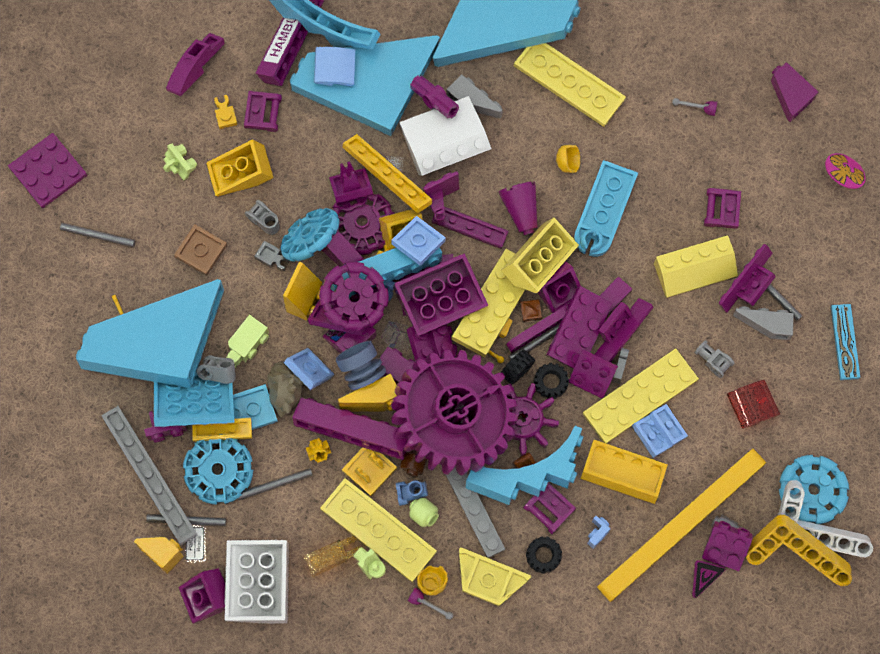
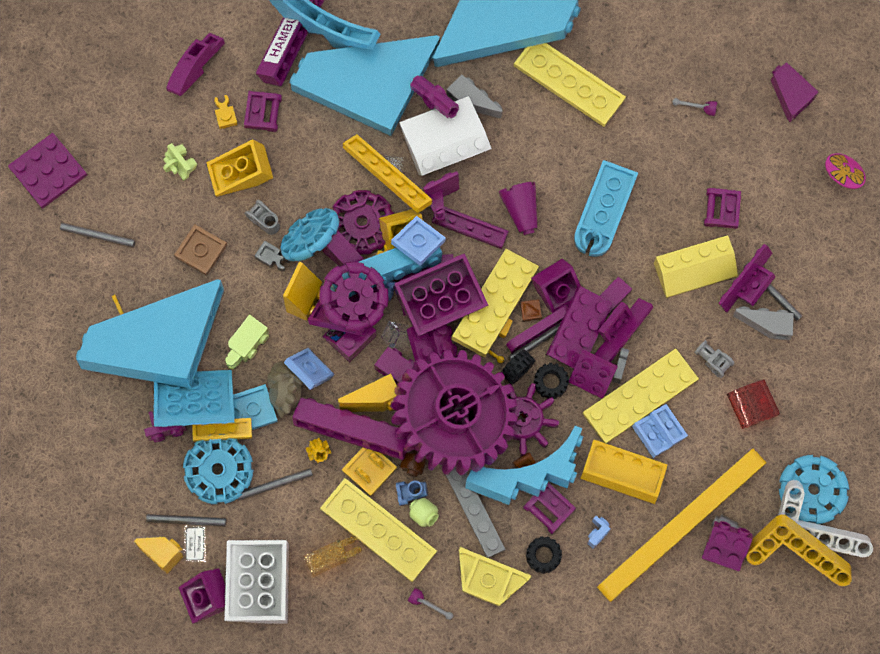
(149, 475): light grey plate -> none
(219, 369): light grey piece -> none
(334, 66): light blue slope -> none
(350, 183): magenta plate -> none
(361, 365): sand blue wheel -> none
(370, 563): yellowish green hips -> none
(432, 580): yellow hair -> none
(540, 256): light yellow slope -> none
(568, 158): yellow hair -> none
(704, 576): piece -> none
(845, 342): medium azure tile -> none

